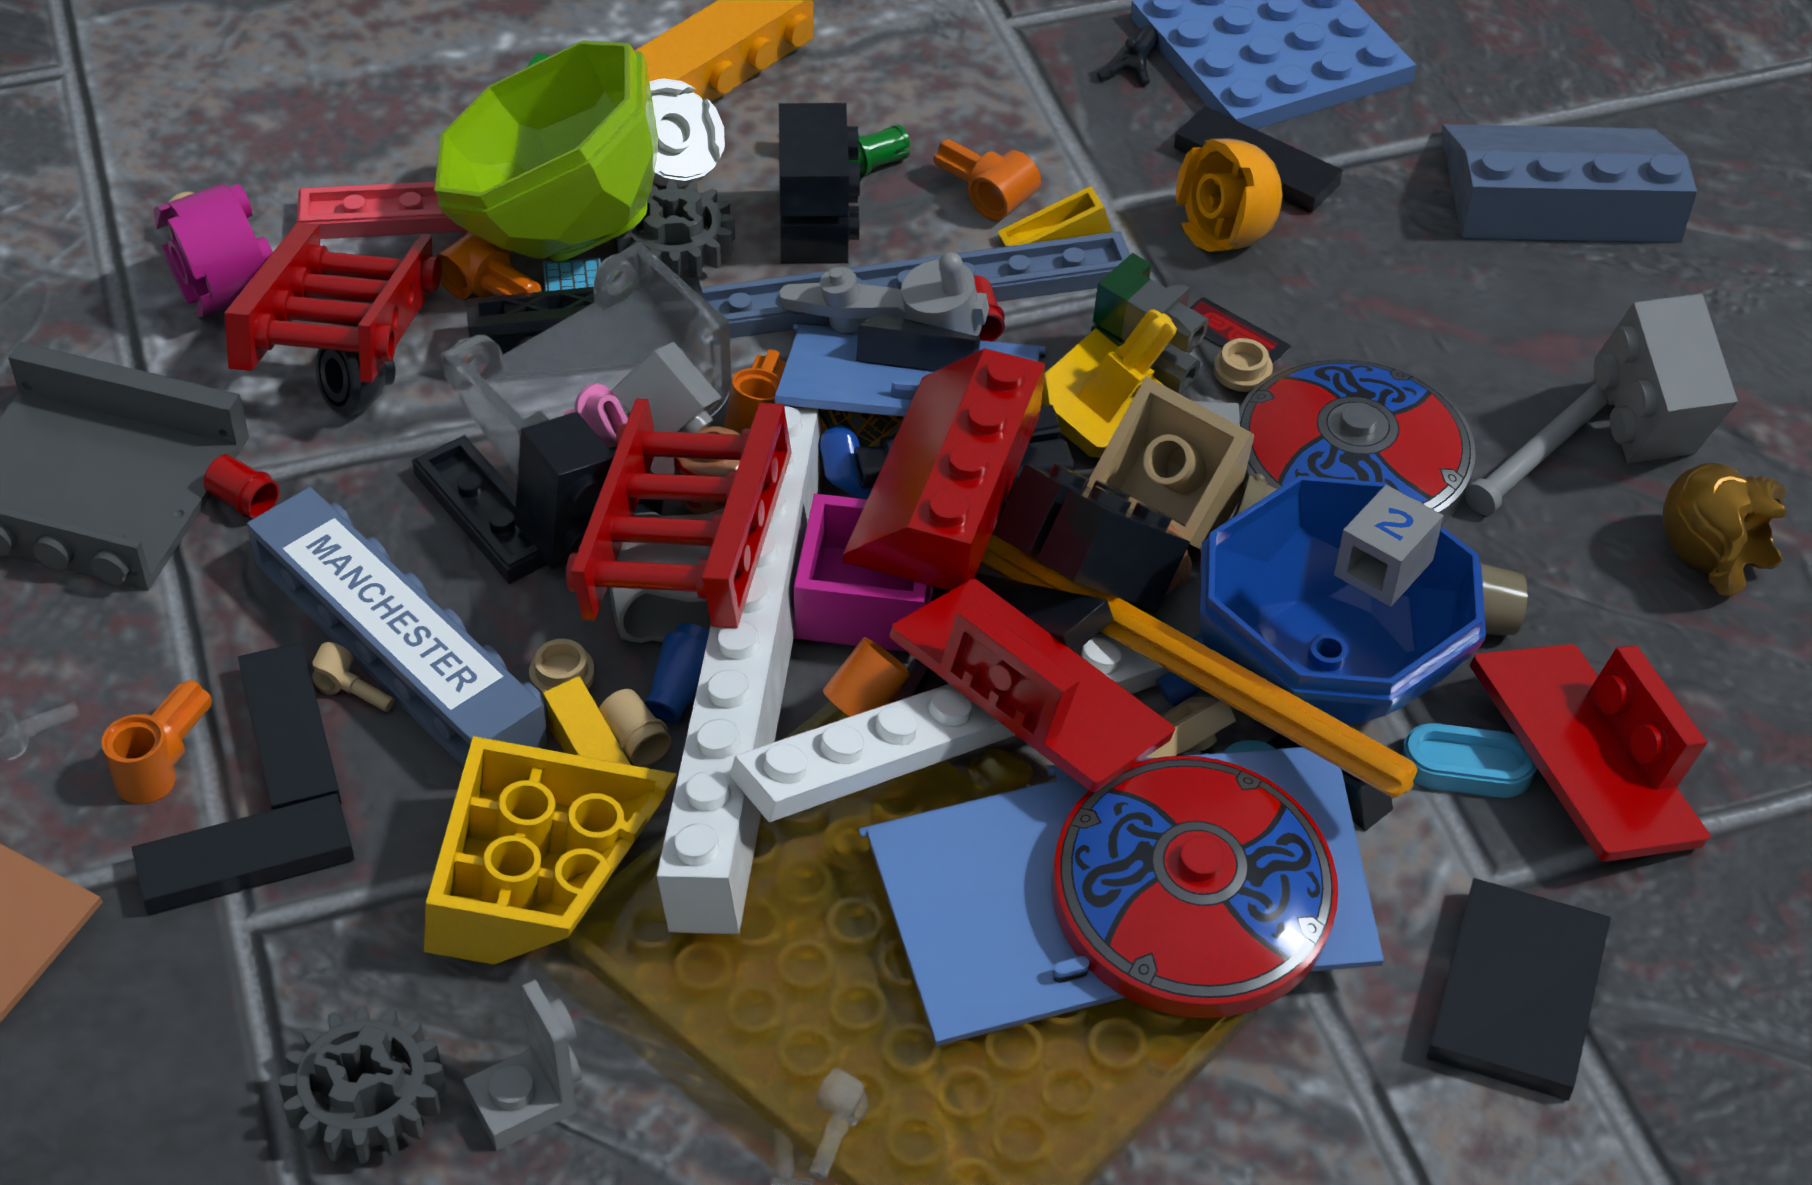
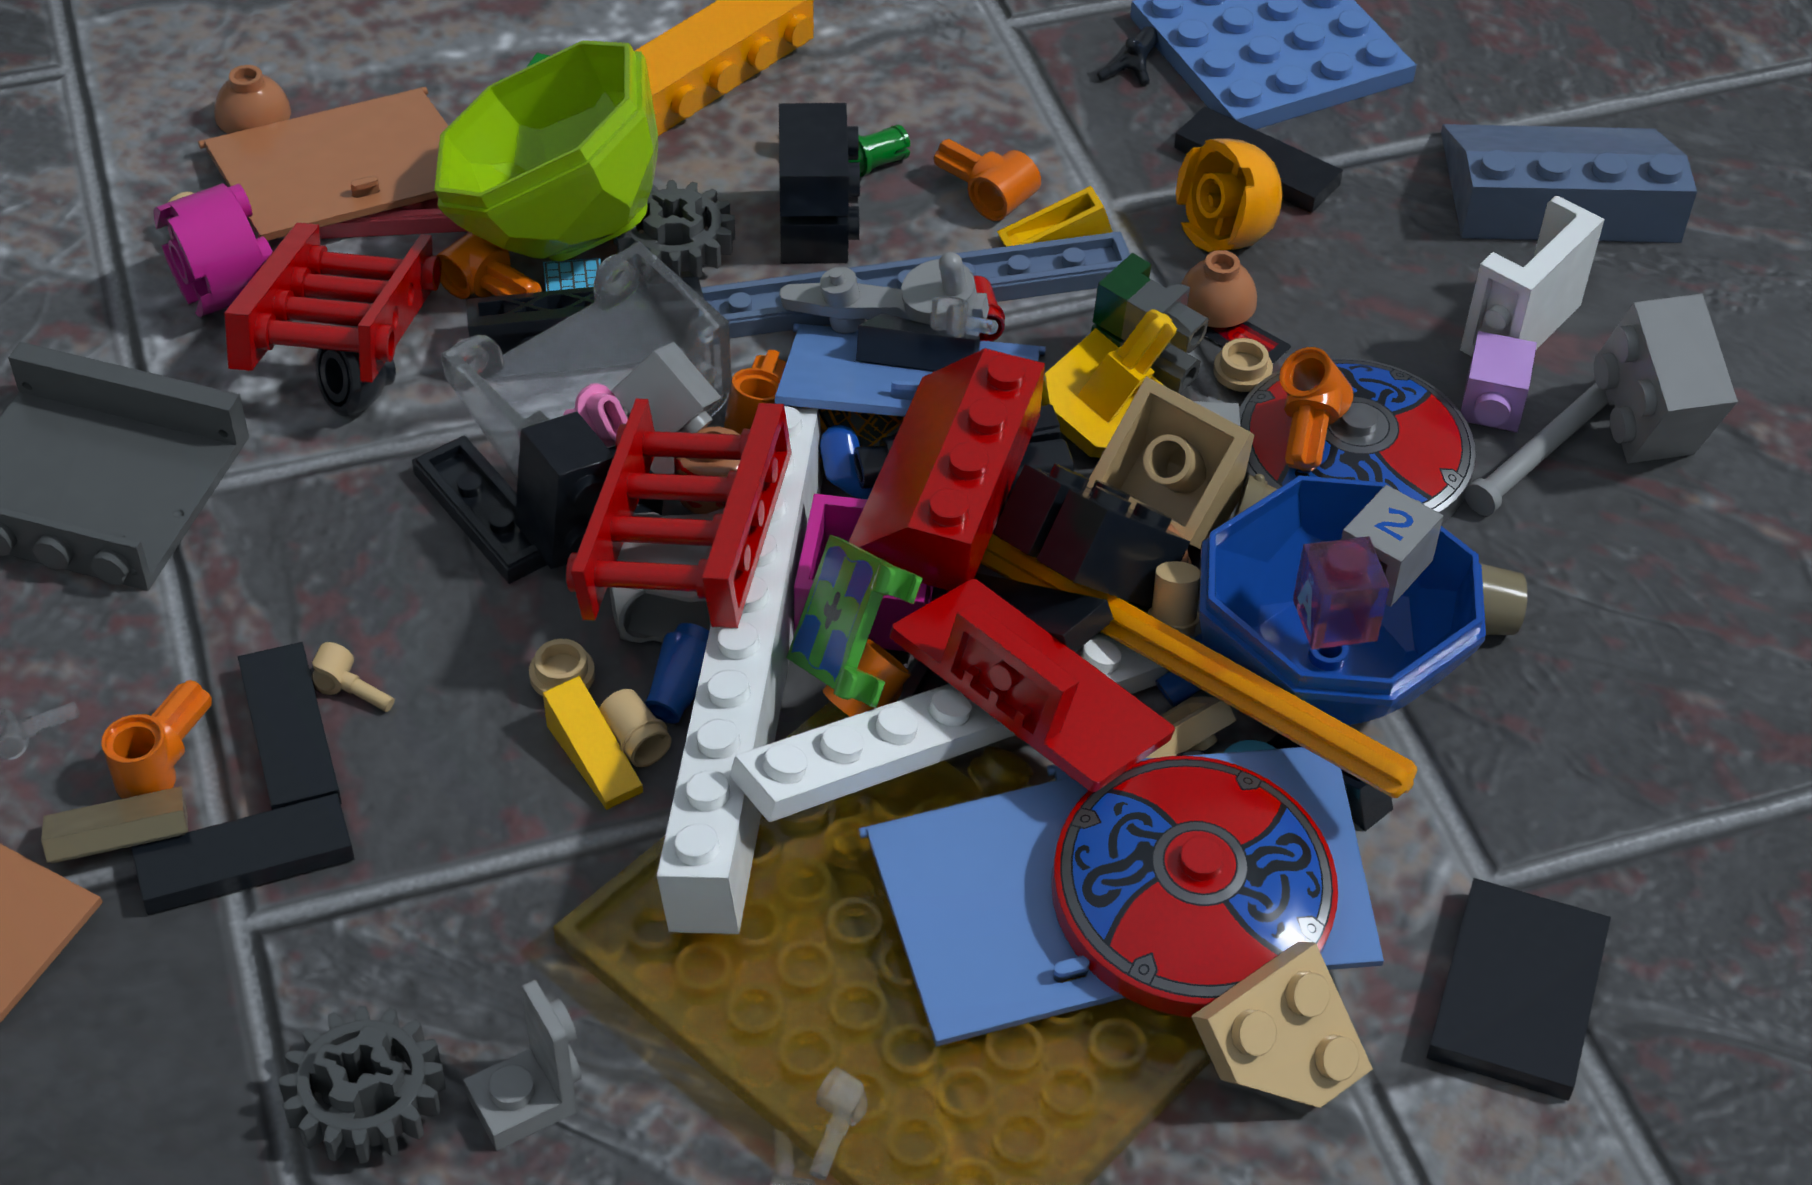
(114, 825): none -> dark tan tile
(241, 486): red piece -> none
(250, 101): none -> nougat brick
(334, 162): none -> nougat piece
(394, 627): sand blue brick -> none
(531, 847): yellow wedge -> none
(687, 133): white tile -> none
(842, 615): none -> bright green flag
(951, 315): none -> clear hand
(1177, 596): none -> tan piece
(1221, 290): none -> nougat brick
(1285, 1031): none -> tan plate
(1312, 406): none -> orange axle
(1340, 592): none -> clear pink brick
(1469, 760): medium azure tile -> none
(1498, 381): none -> lavender brick
(1546, 291): none -> white panel
(1602, 743): red bracket -> none
(1722, 522): pearl gold hair -> none

